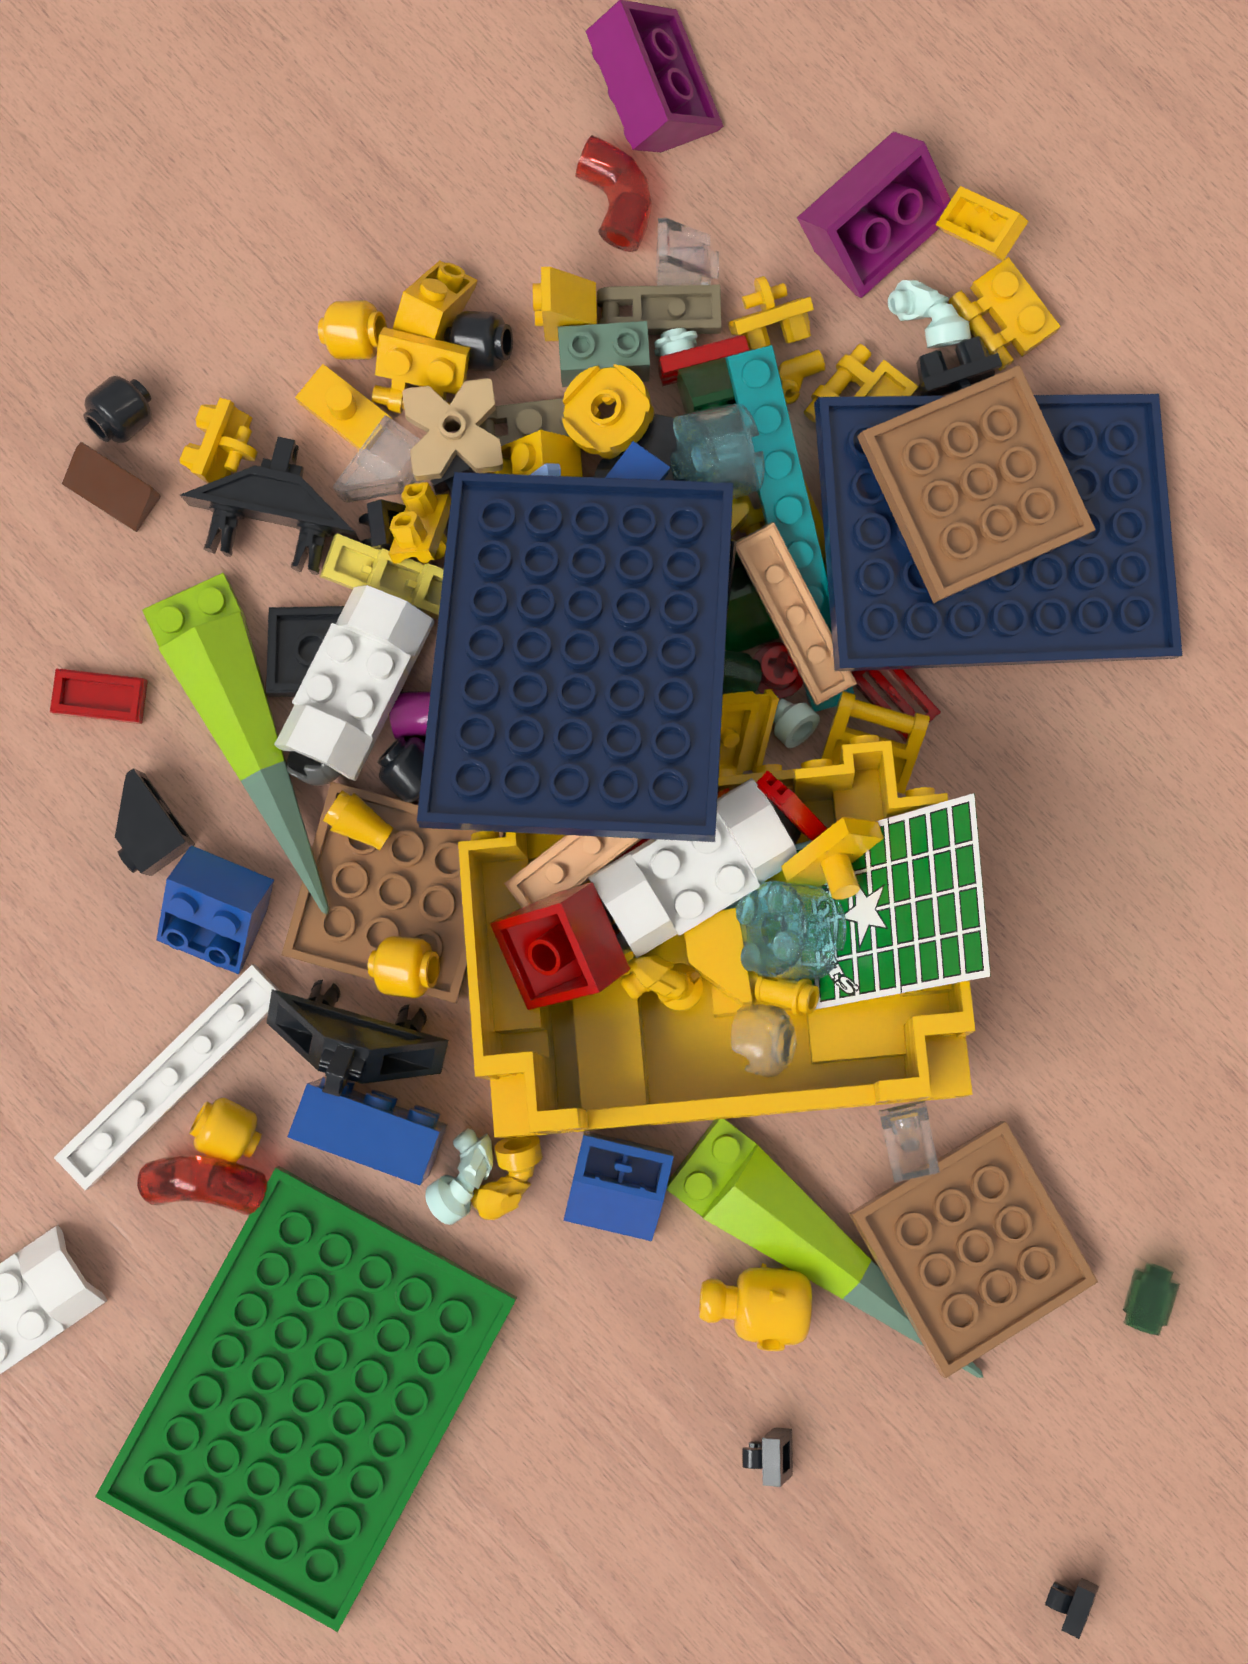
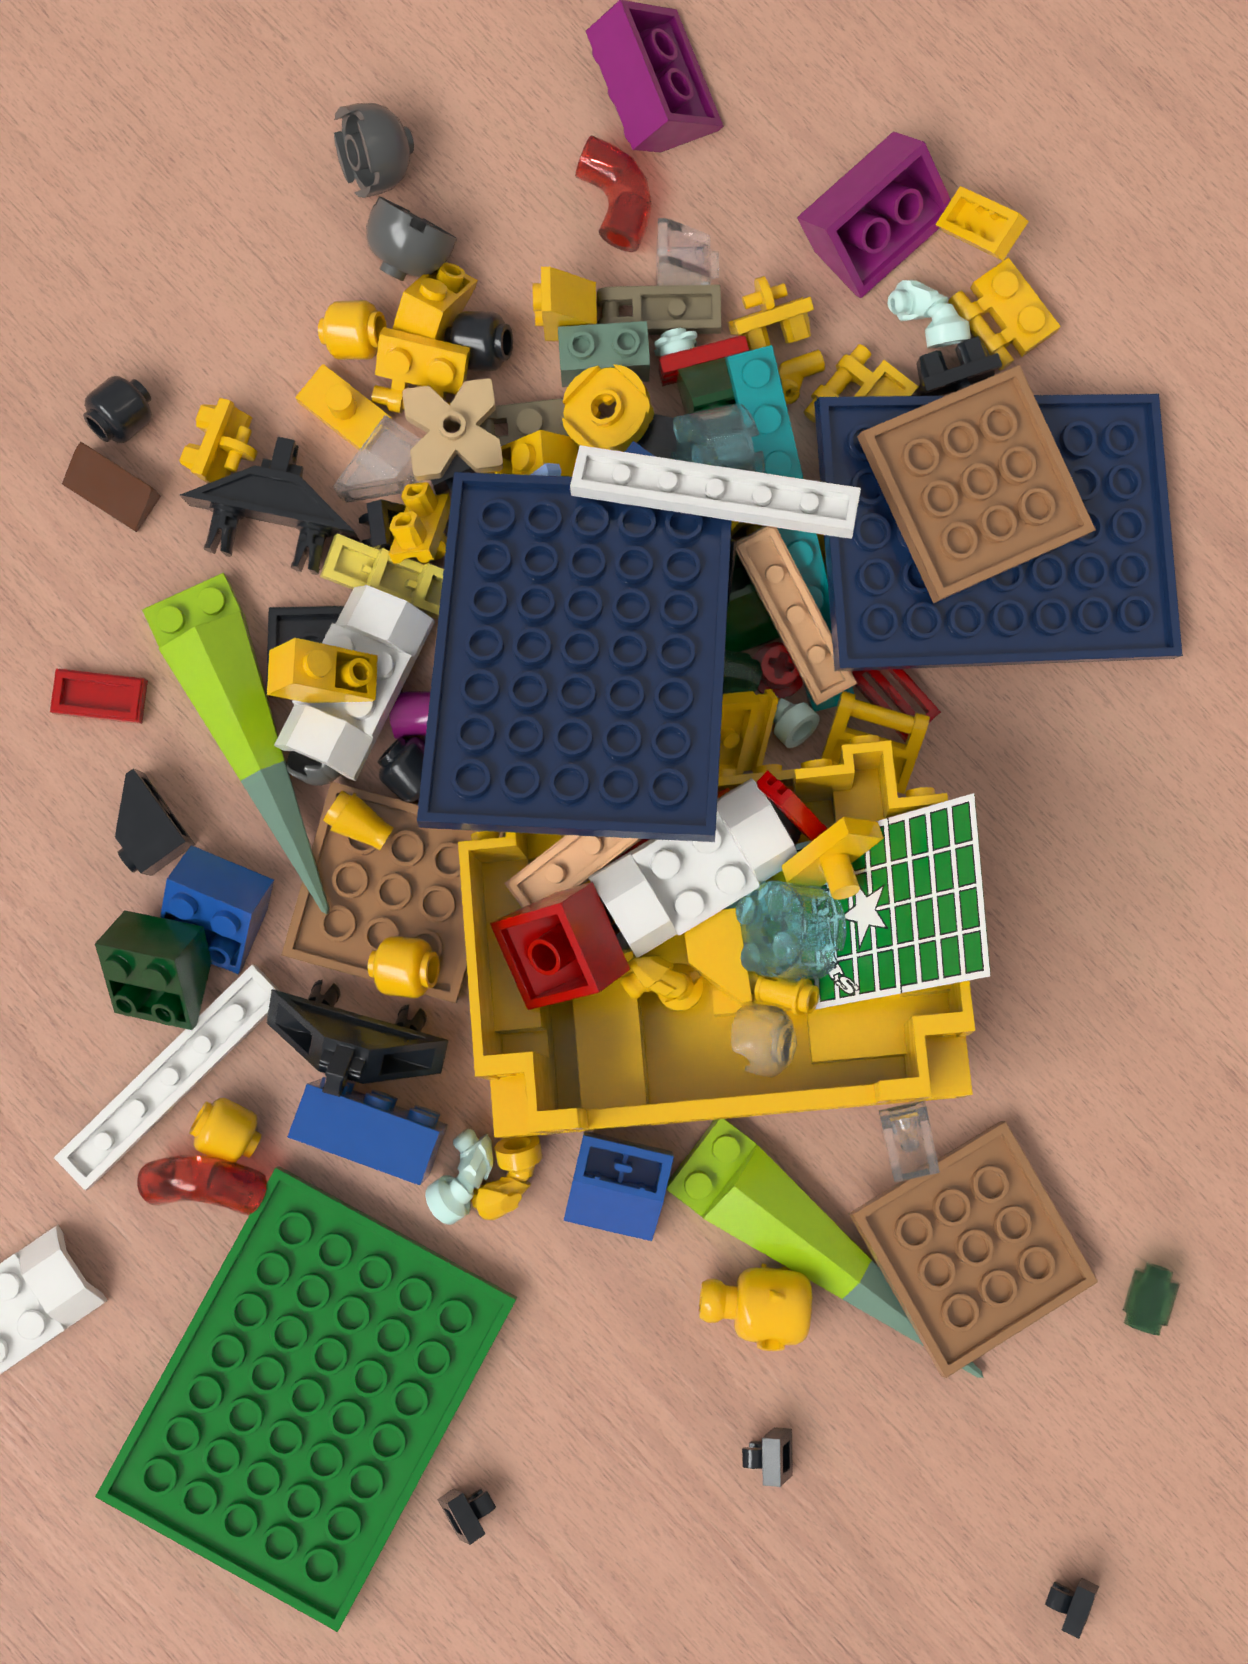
(155, 968): none -> dark green slope
(321, 673): none -> yellow slope
(372, 147): none -> dark grey cylinder
(406, 241): none -> dark grey cylinder
(465, 1512): none -> black tile
(715, 491): none -> white plate

